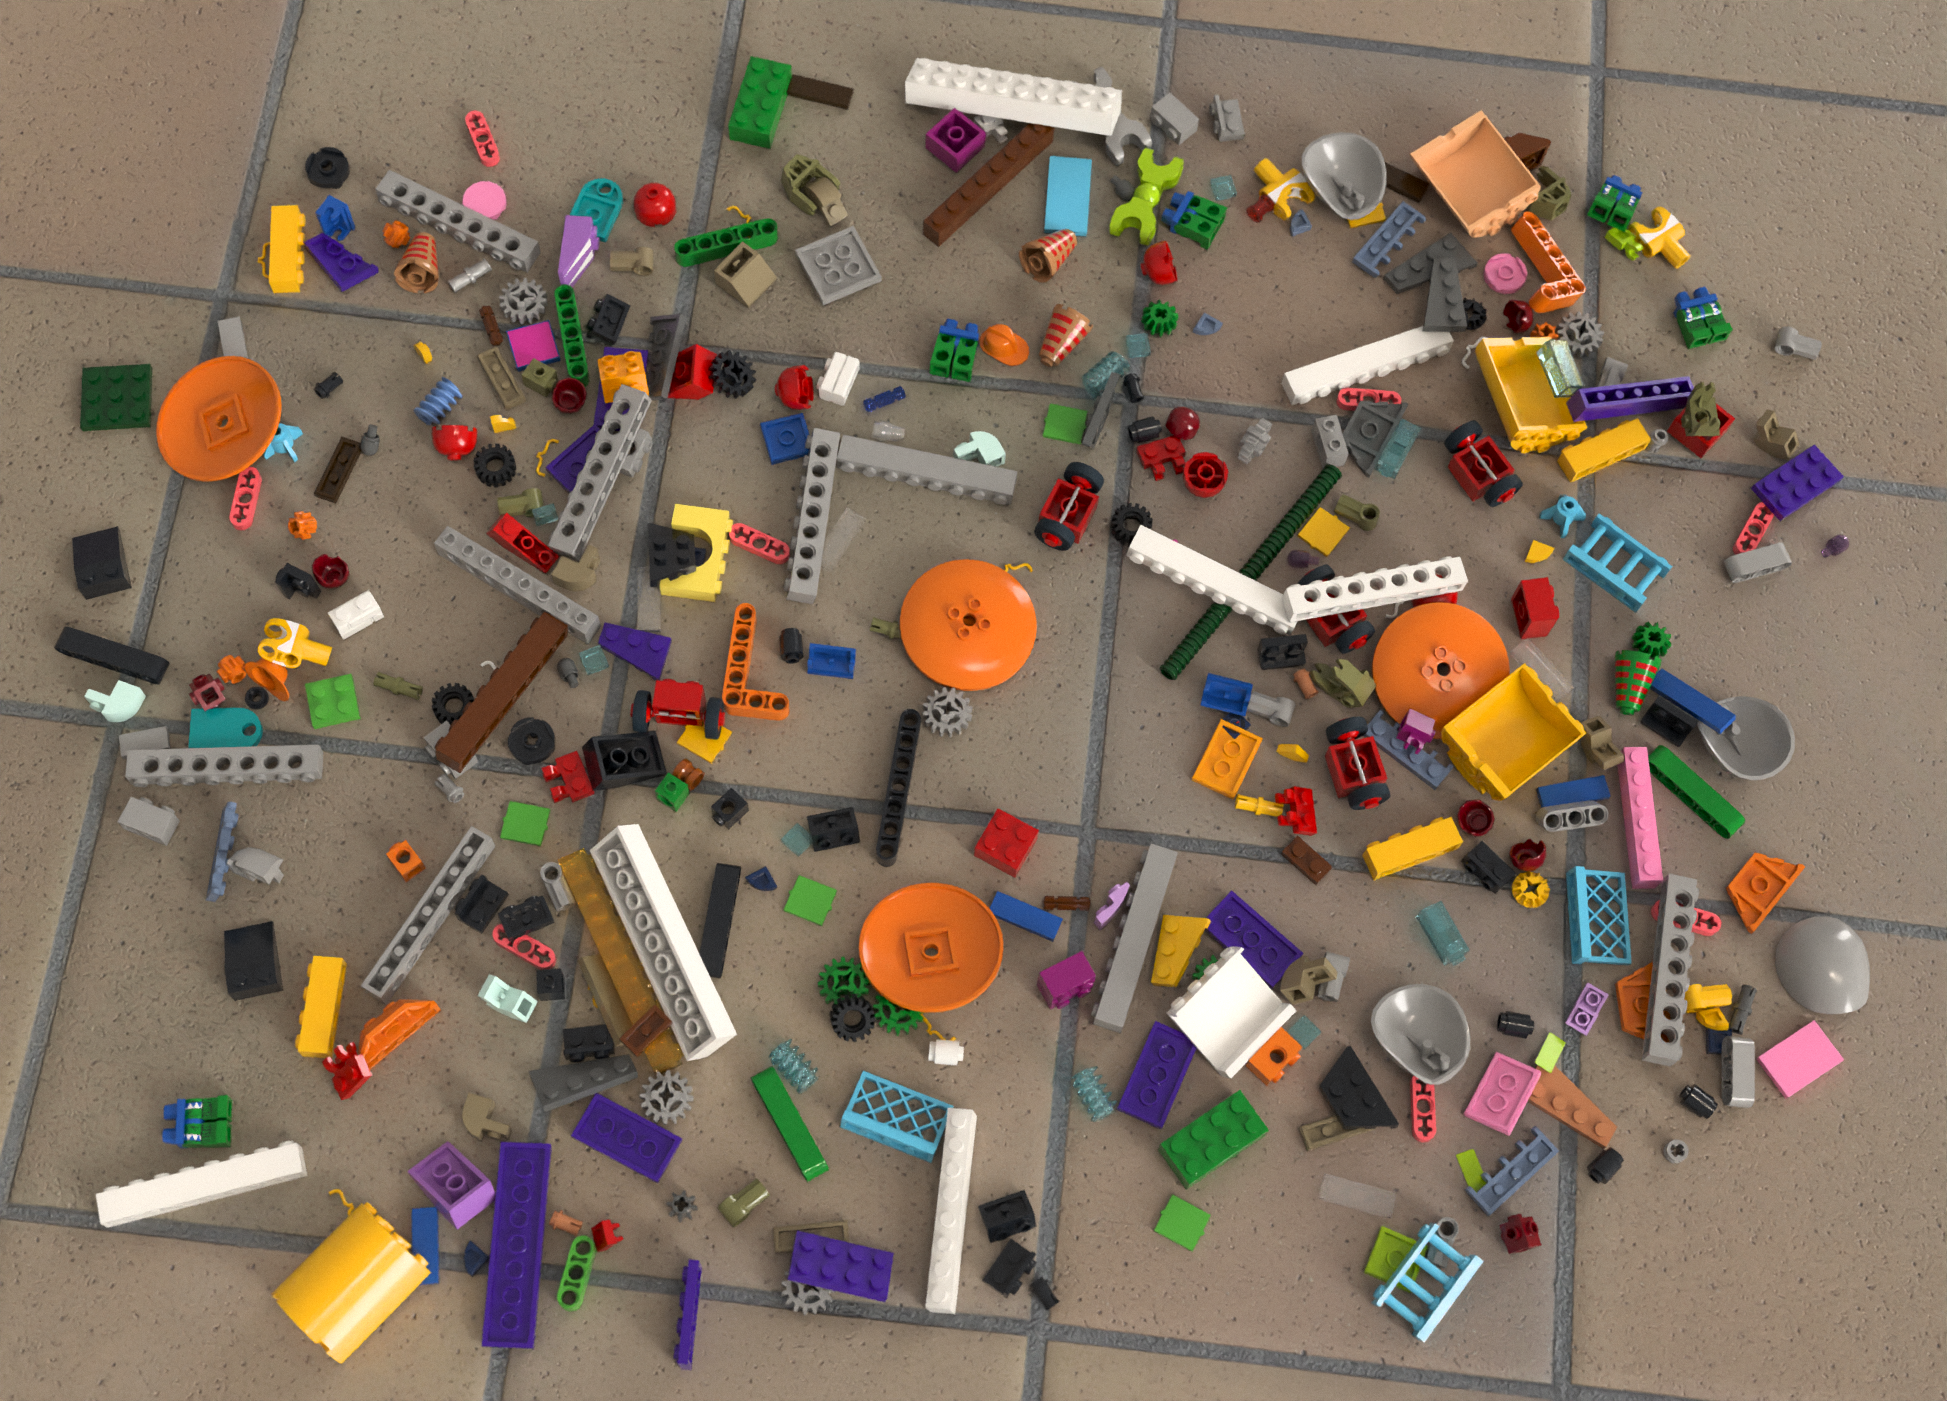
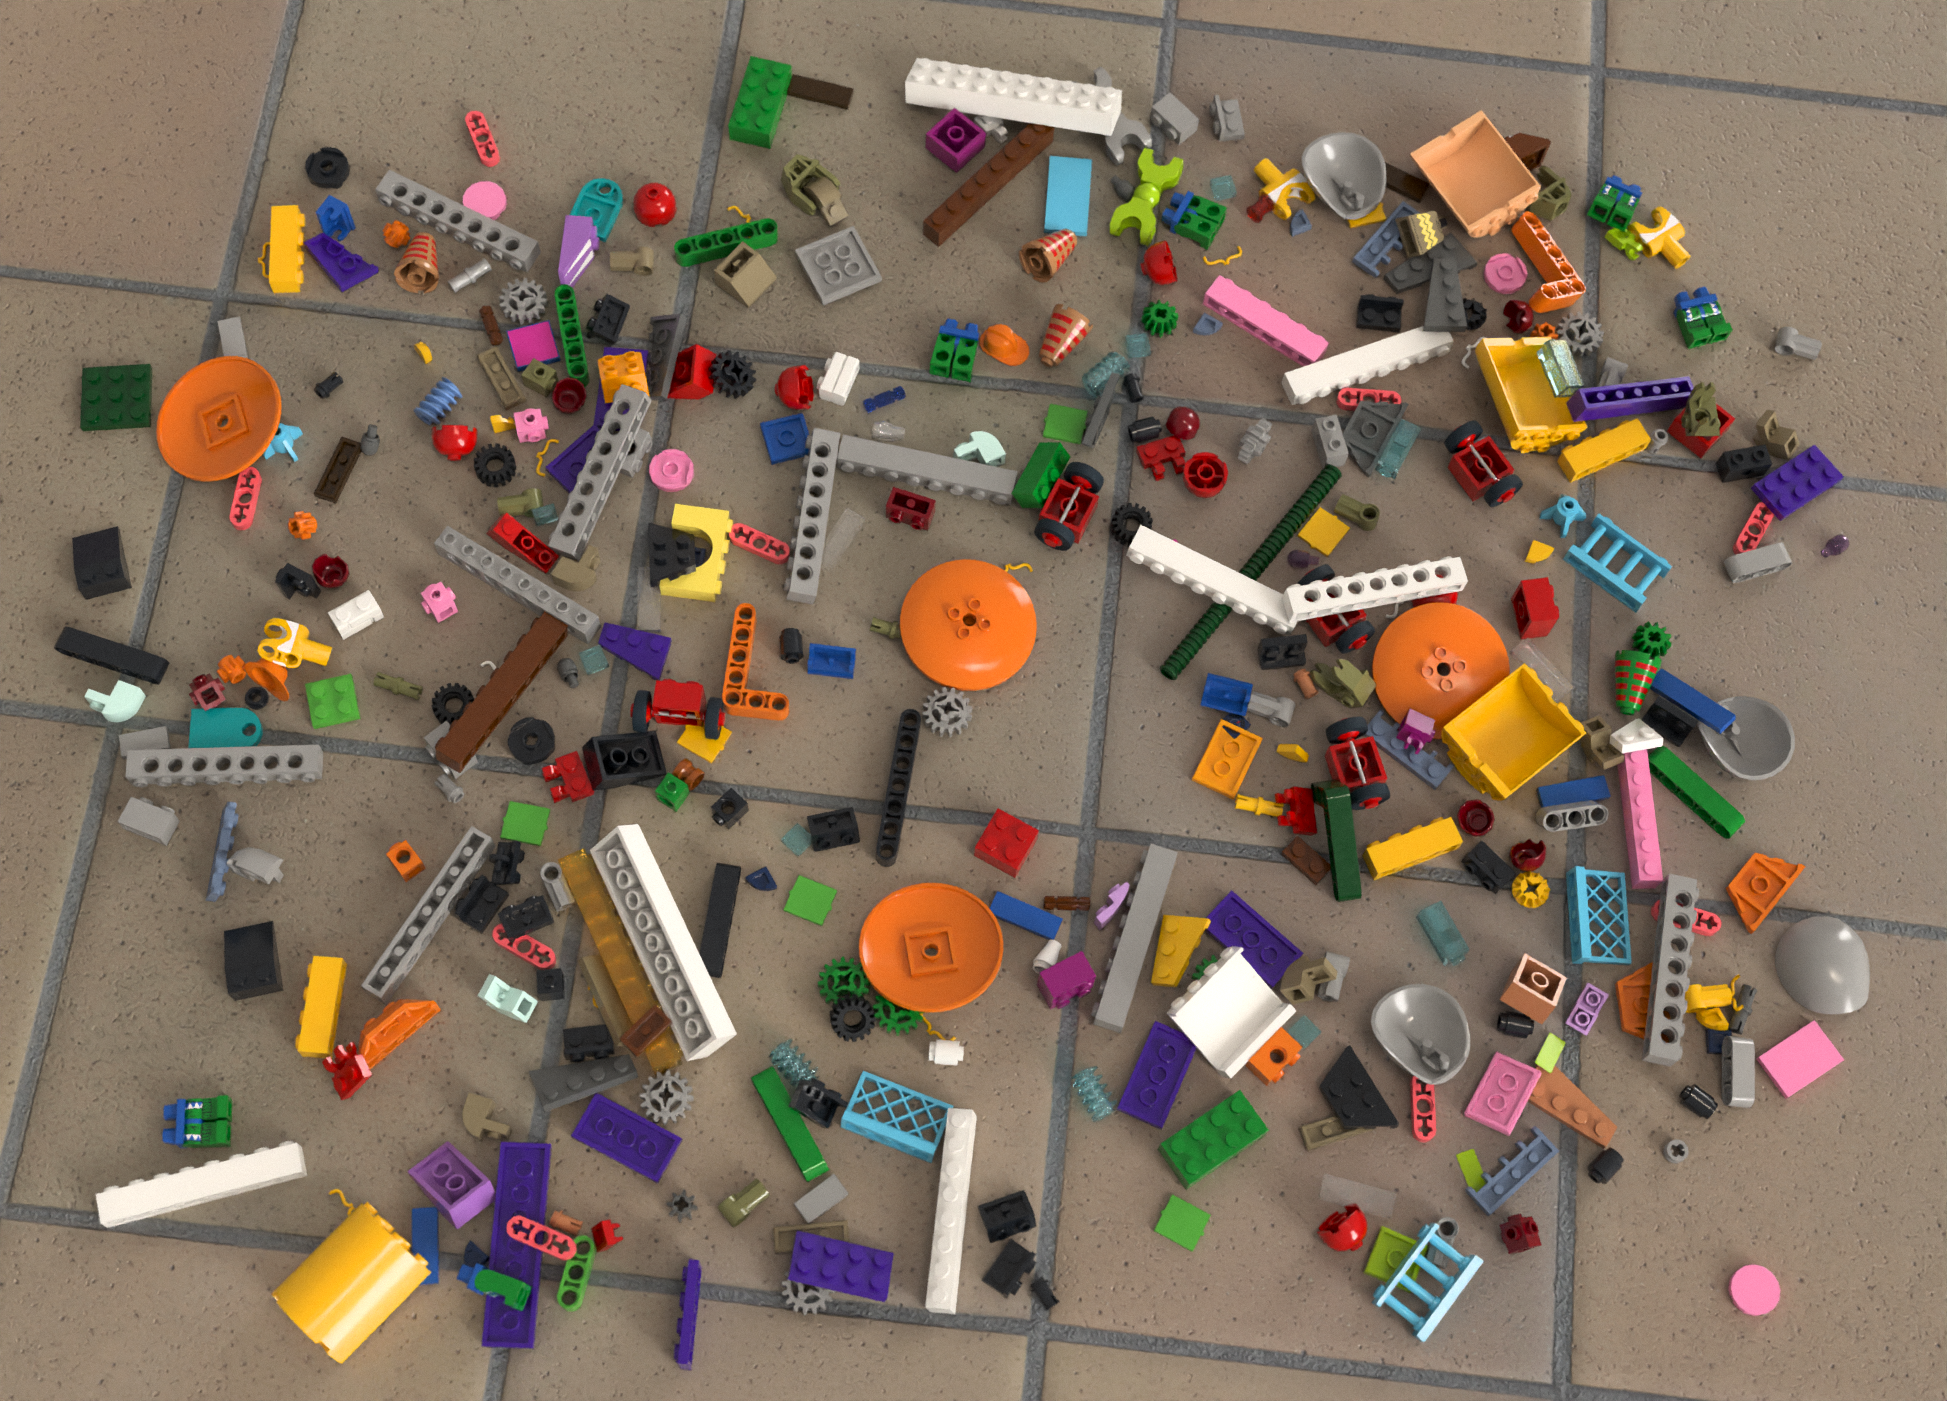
(439, 601): none -> bright pink brick
(494, 1284): none -> green hips
(506, 862): none -> black hips
(531, 425): none -> bright pink brick
(555, 1251): none -> coral beam
(671, 470): none -> bright pink tile
(816, 1102): none -> black bracket
(821, 1199): none -> light grey tile
(910, 509): none -> dark red brick
(1041, 474): none -> green brick
(1047, 956): none -> white cone
(1222, 261): none -> yellow piece
(1265, 322): none -> bright pink brick
(1336, 802): none -> dark green beam
(1345, 1229): none -> red cylinder
(1379, 313): none -> black bracket
(1420, 232): none -> dark tan torso
(1533, 988): none -> nougat brick
(1635, 737): none -> white wing
(1733, 992): none -> yellow piece
(1743, 463): none -> black brick
(1754, 1290): none -> bright pink tile

